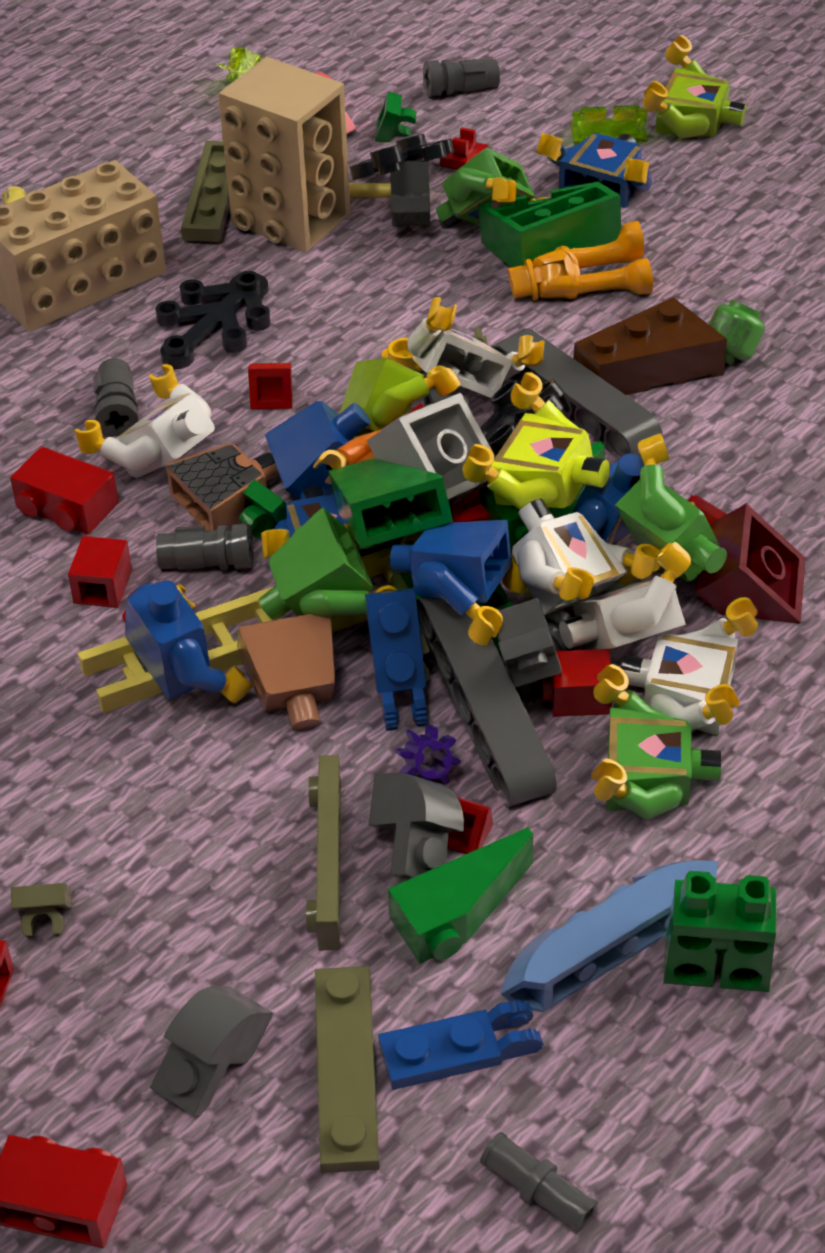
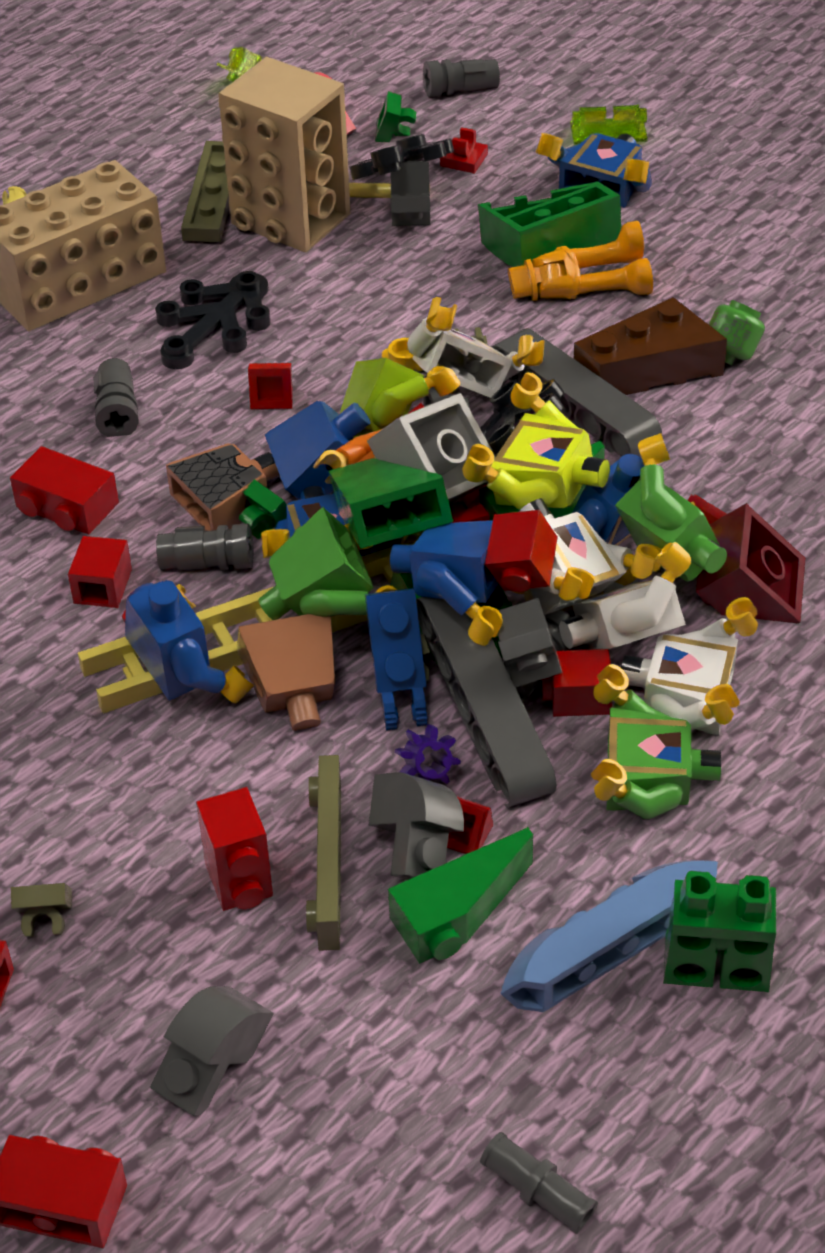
(159, 435): white torso -> none
(235, 849): none -> red brick
(345, 1070): olive plate -> none
(457, 1044): blue hinge -> none
(482, 180): bright green torso -> none
(521, 550): none -> red brick
(691, 100): lime torso -> none

